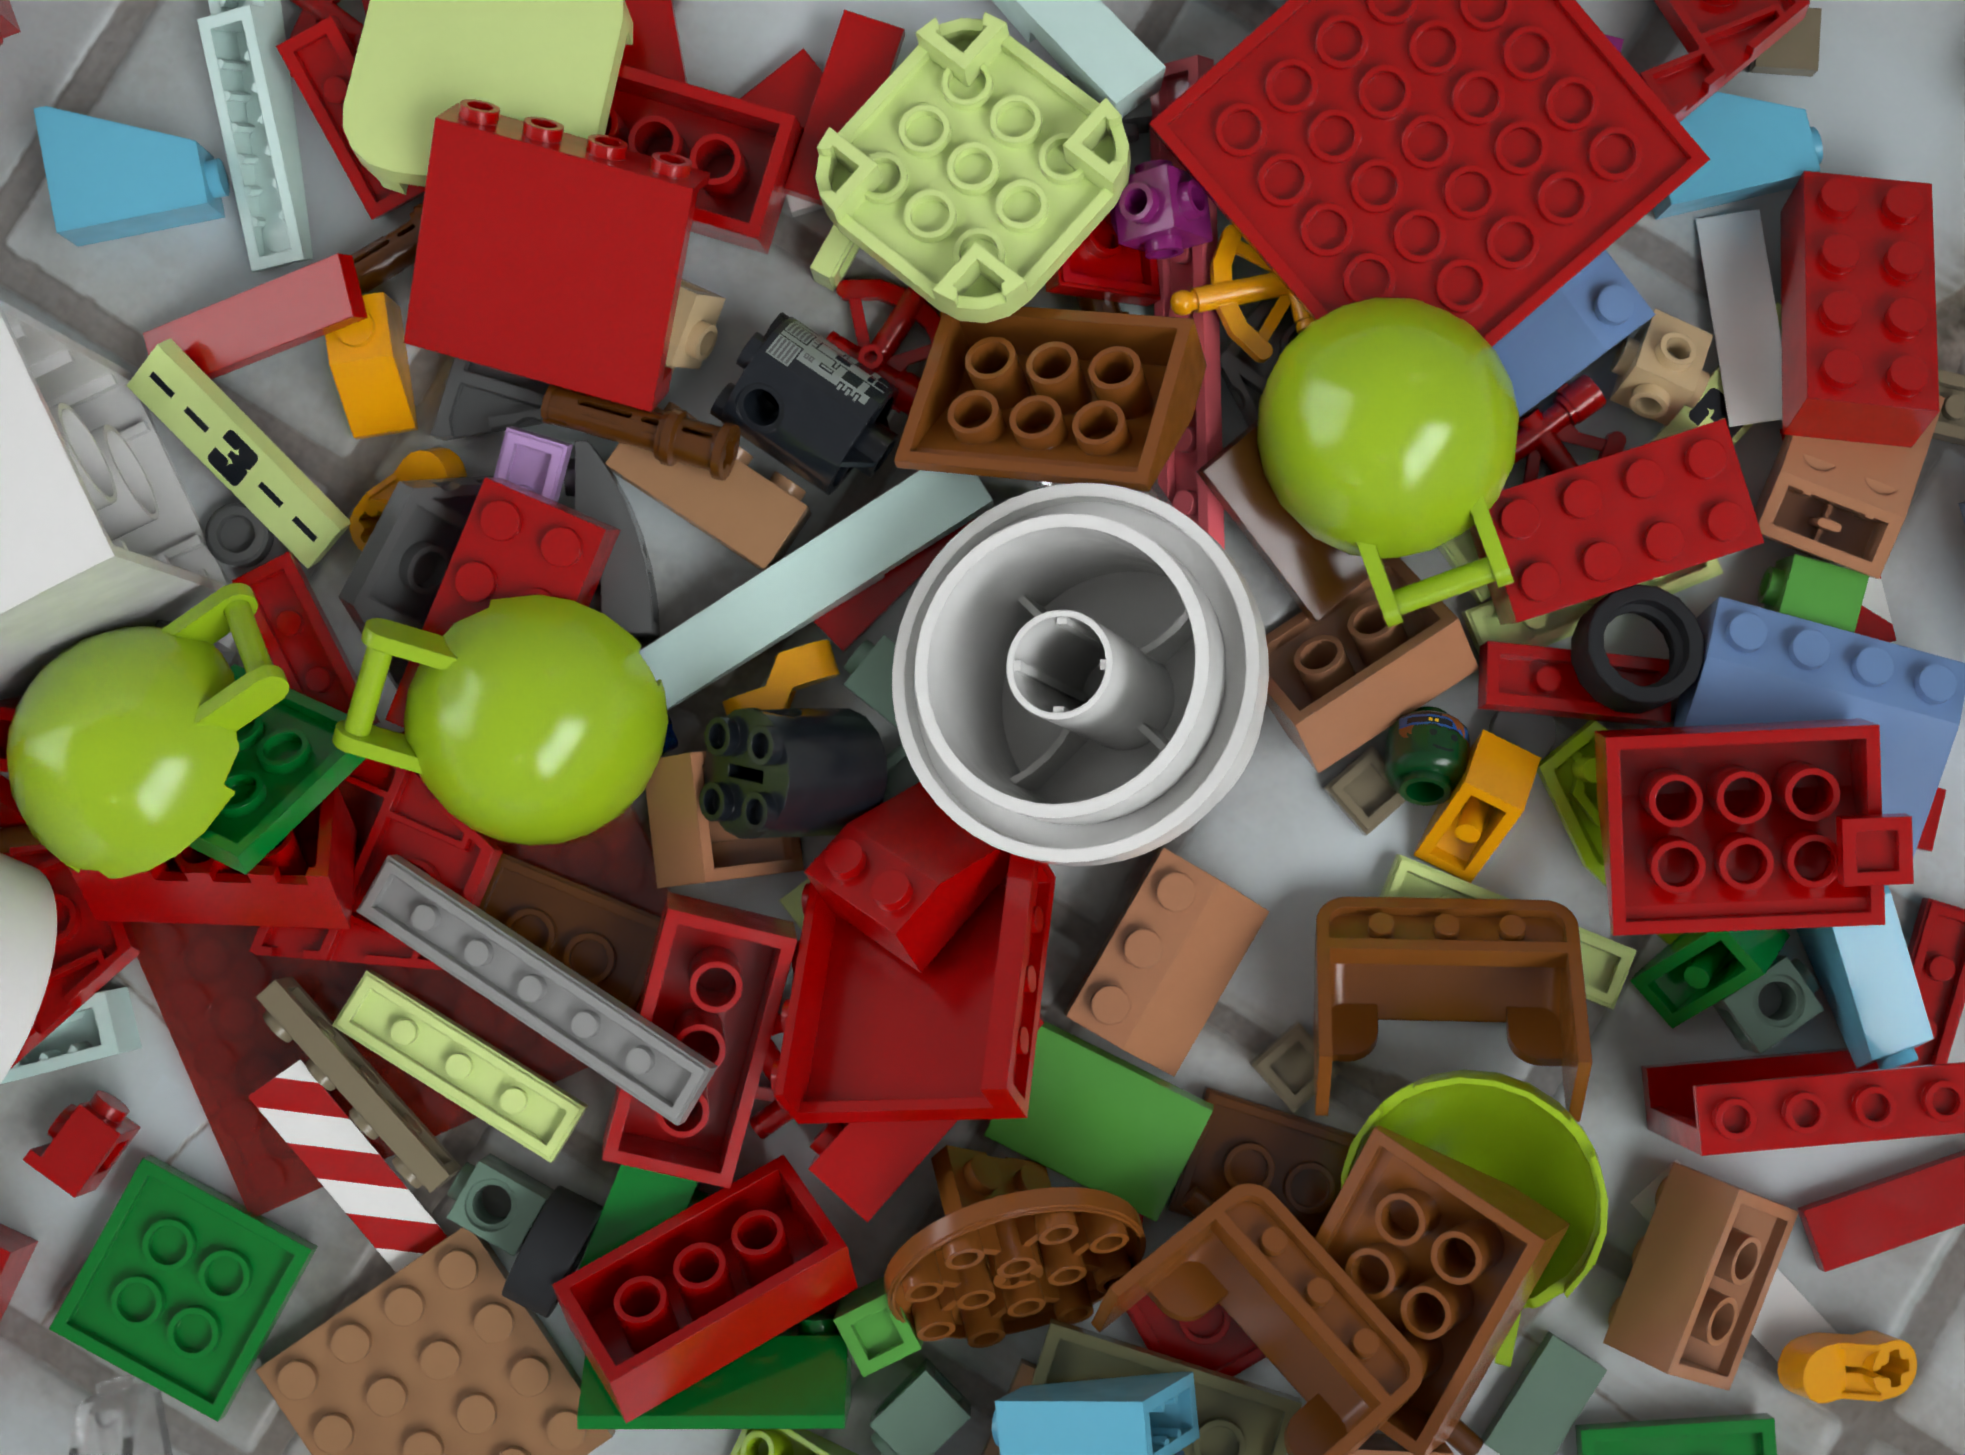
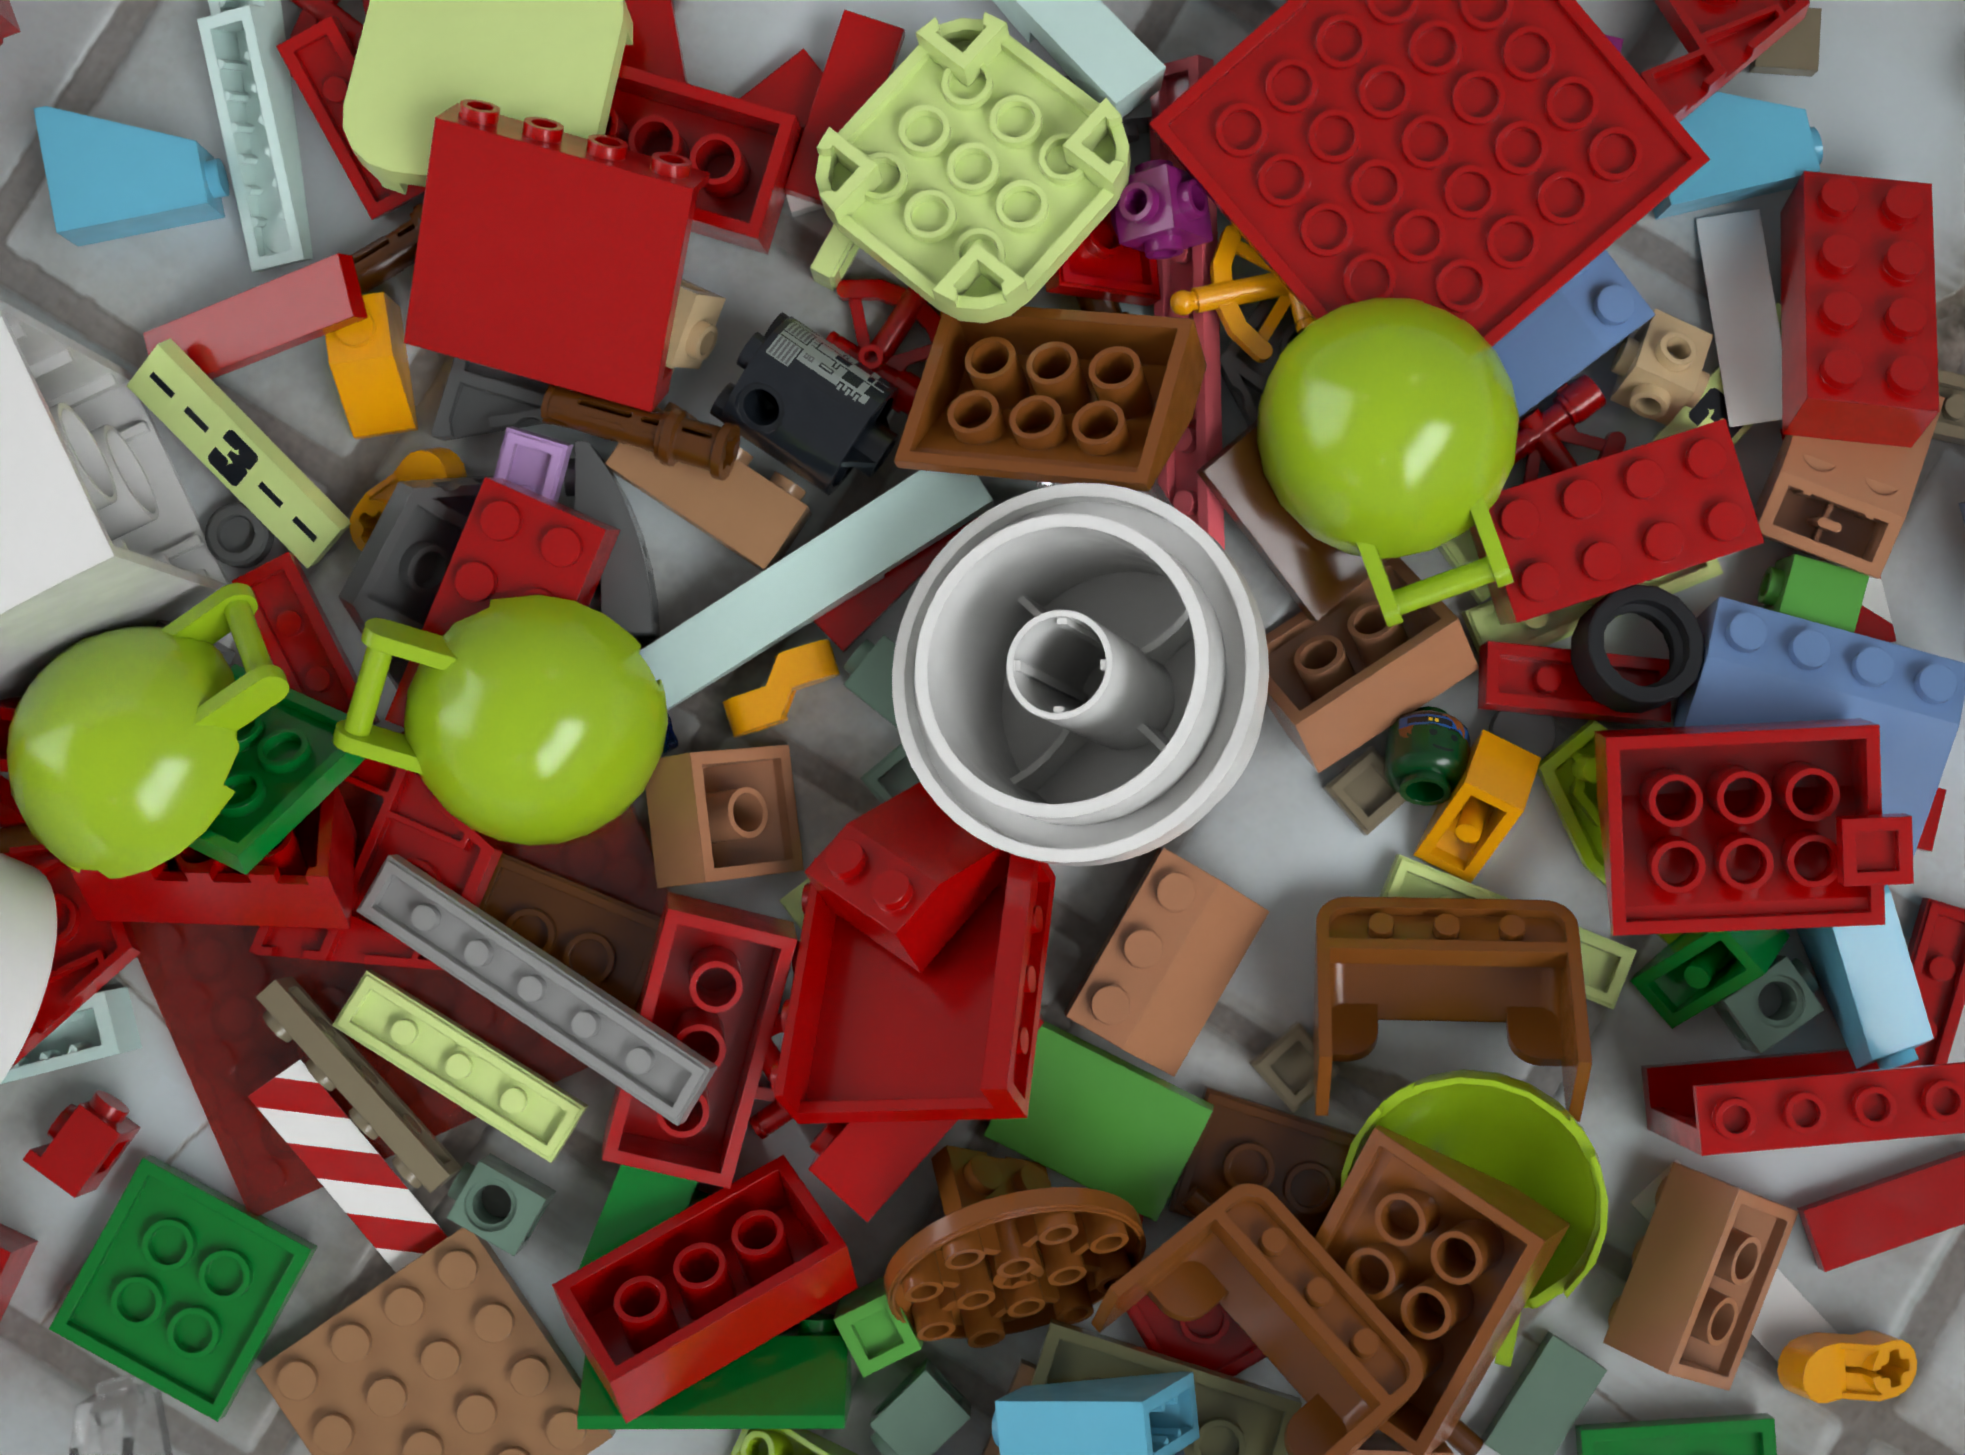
(551, 1250): black tyre -> none
(791, 771): black cylinder -> none

